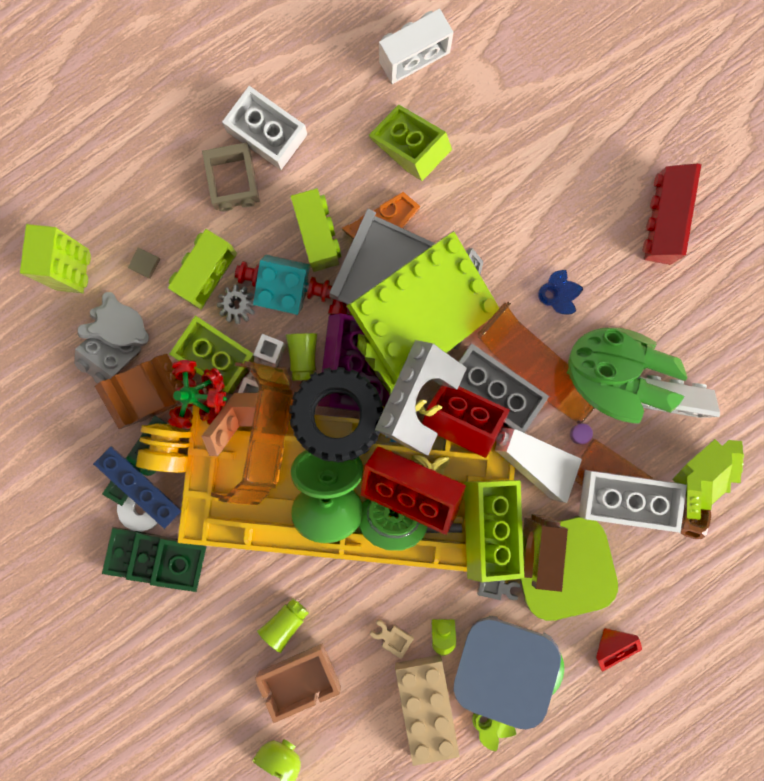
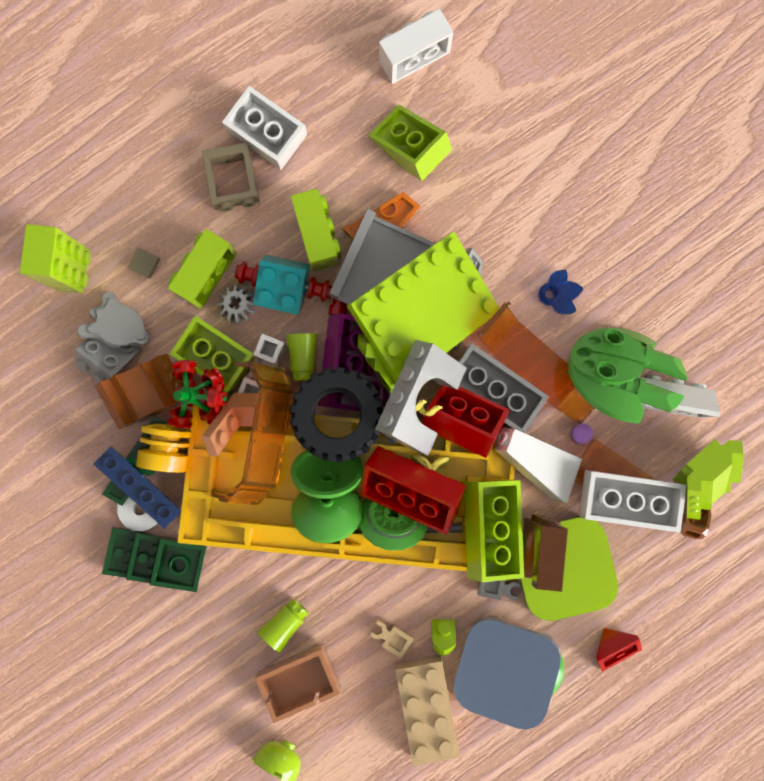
(491, 731): lime plate -> none
(671, 213): red slope -> none

